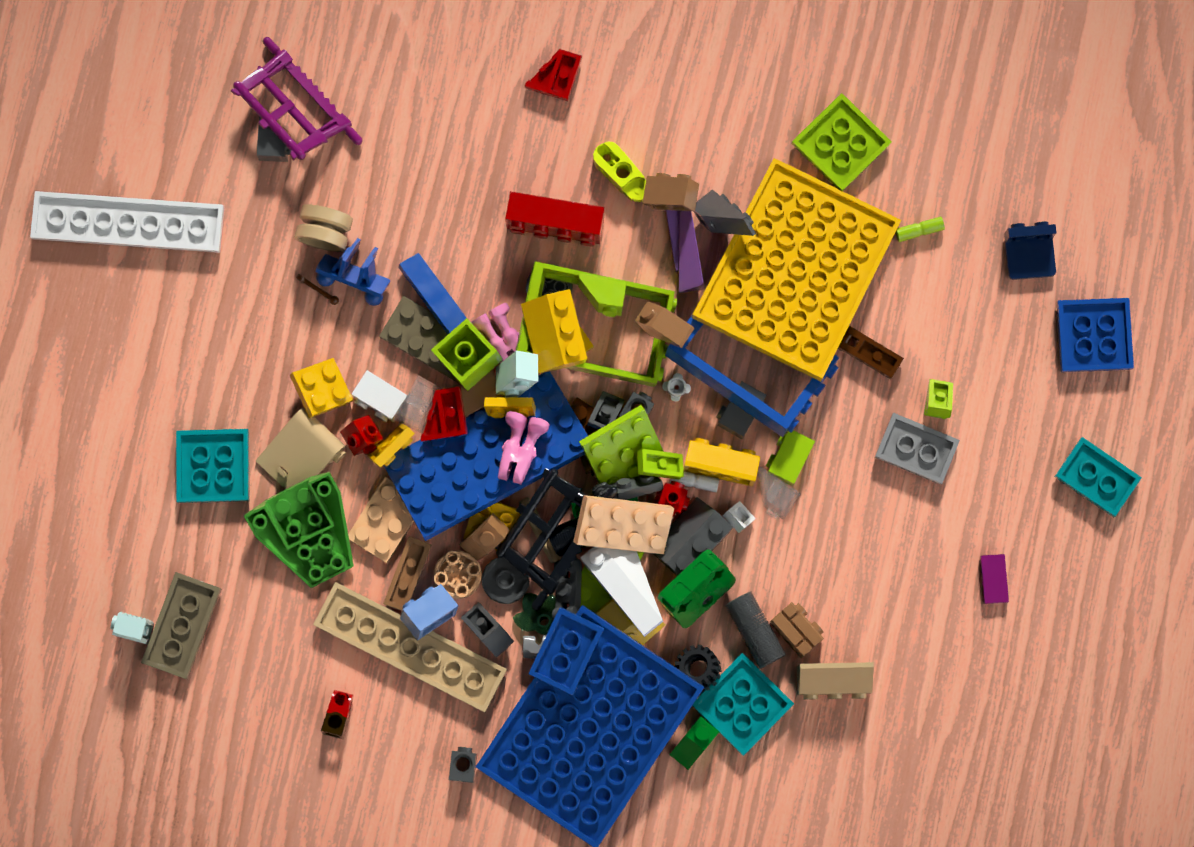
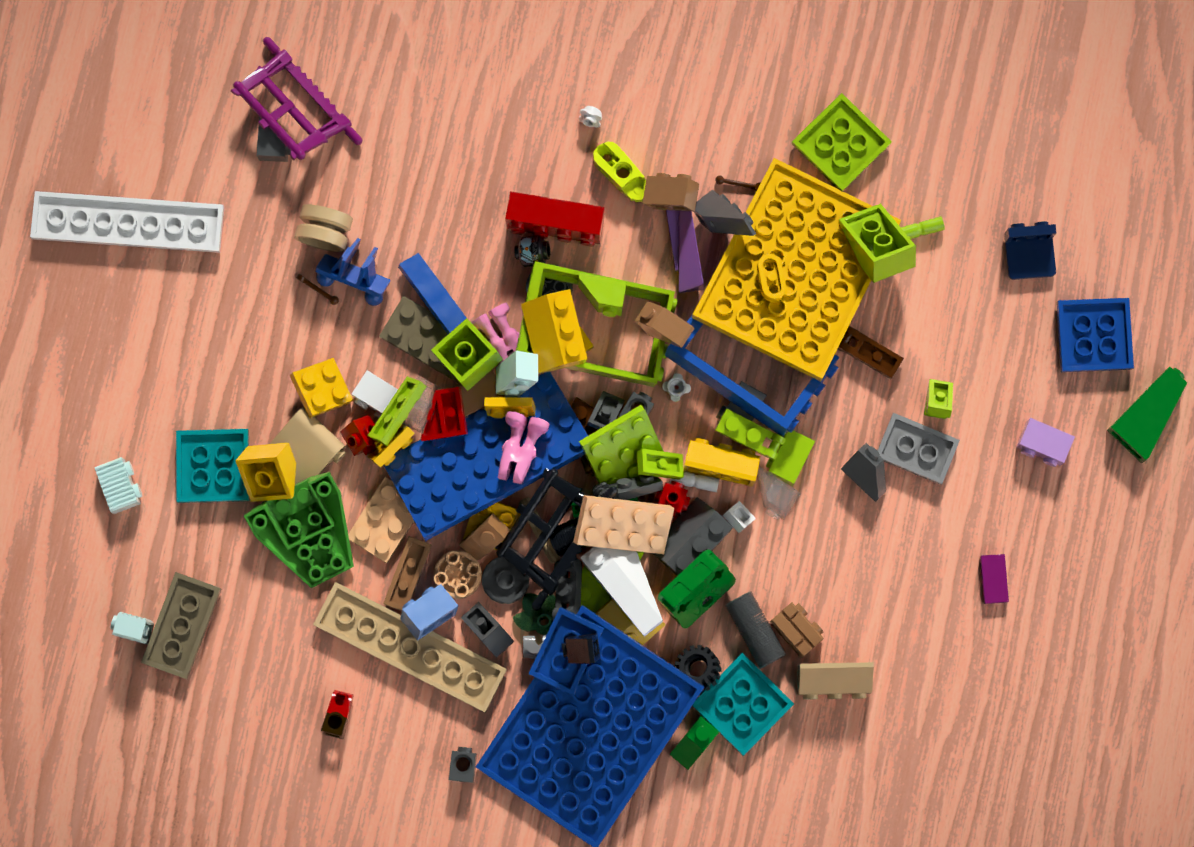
(118, 485): none -> light aqua brick
(268, 471): none -> yellow slope
(397, 411): none -> lime plate
(531, 250): none -> head
(557, 75): red wing -> none
(582, 649): none -> black slope
(590, 116): none -> white plate
(720, 180): none -> reddish brown hinge
(749, 434): none -> lime plate
(771, 279): none -> yellow plate
(867, 471): none -> dark grey slope
(878, 243): none -> lime slope
(1045, 442): none -> lavender brick
(1098, 477): teal plate -> none
(1148, 415): none -> green slope

